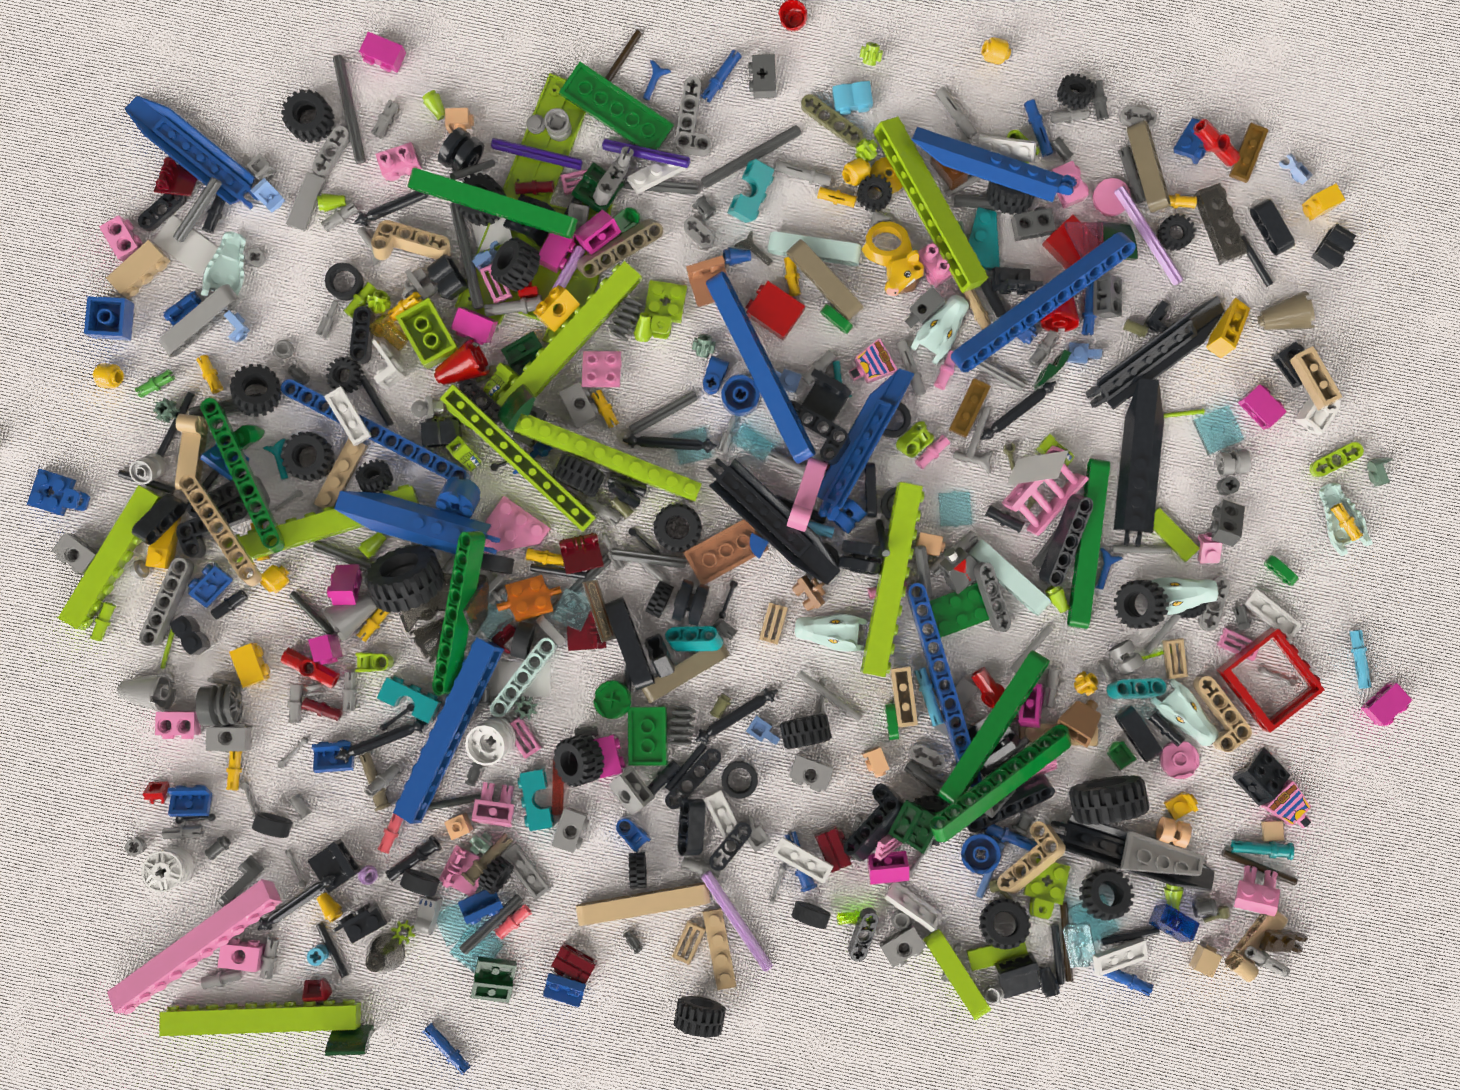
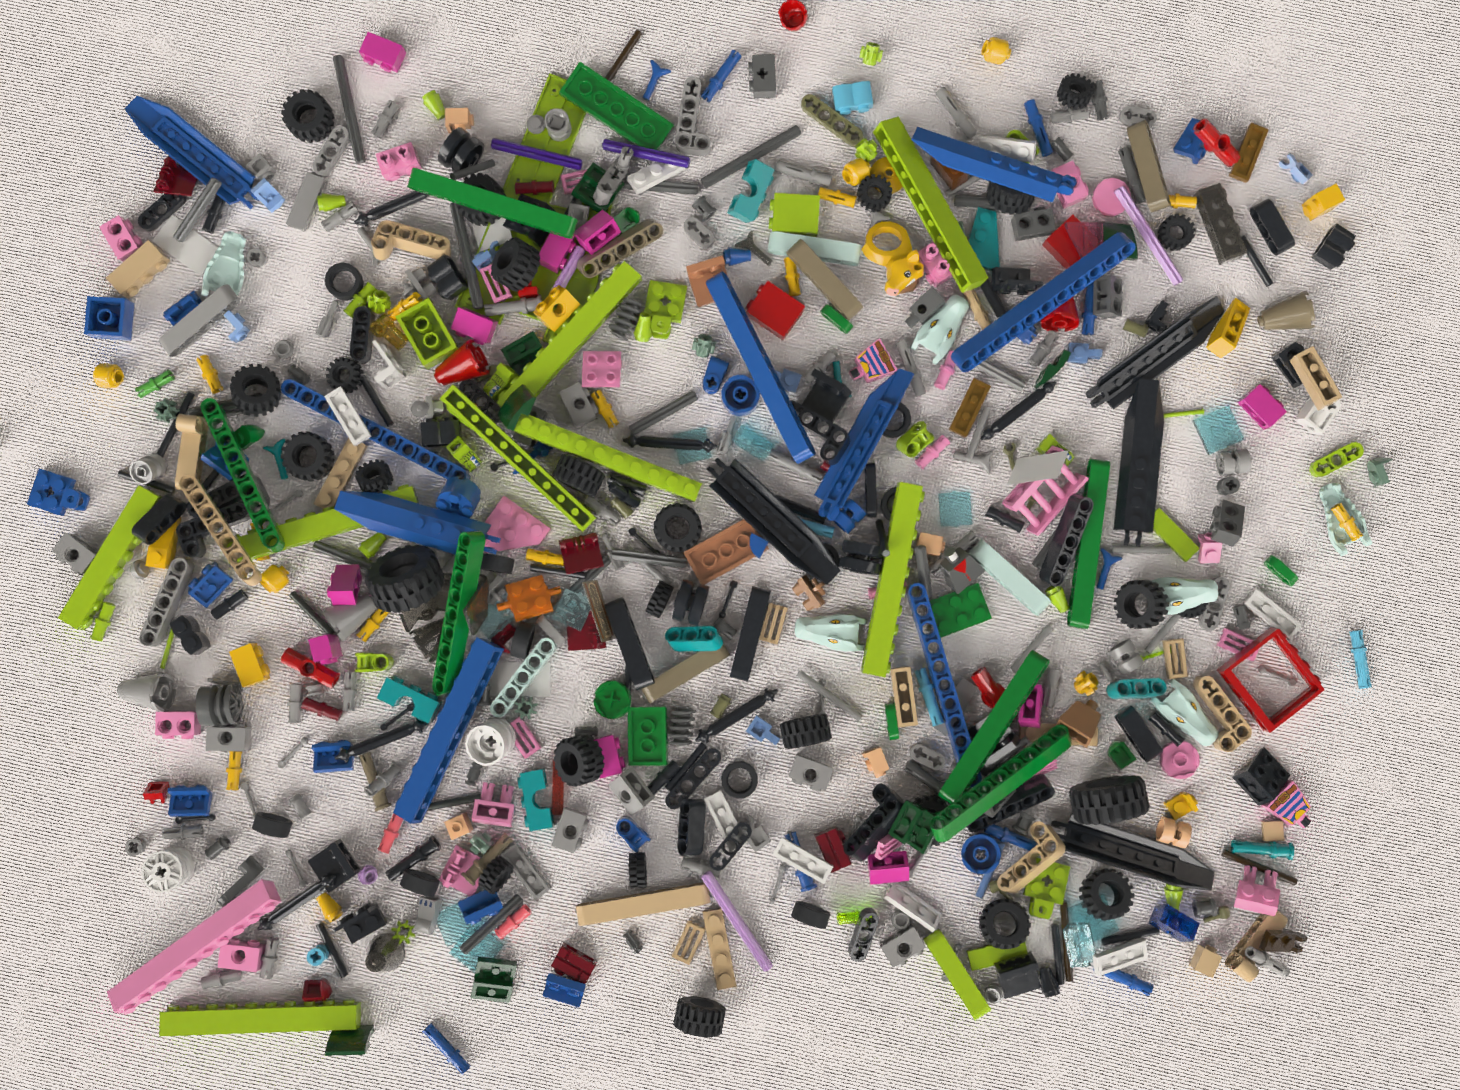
(659, 655): black brick -> none
(750, 633): none -> black beam
(795, 214): none -> lime brick
(807, 494): bright pink beam -> none
(990, 598): dark grey beam -> none
(1155, 856): light grey wing -> none
(1386, 704): dark pink brick -> none

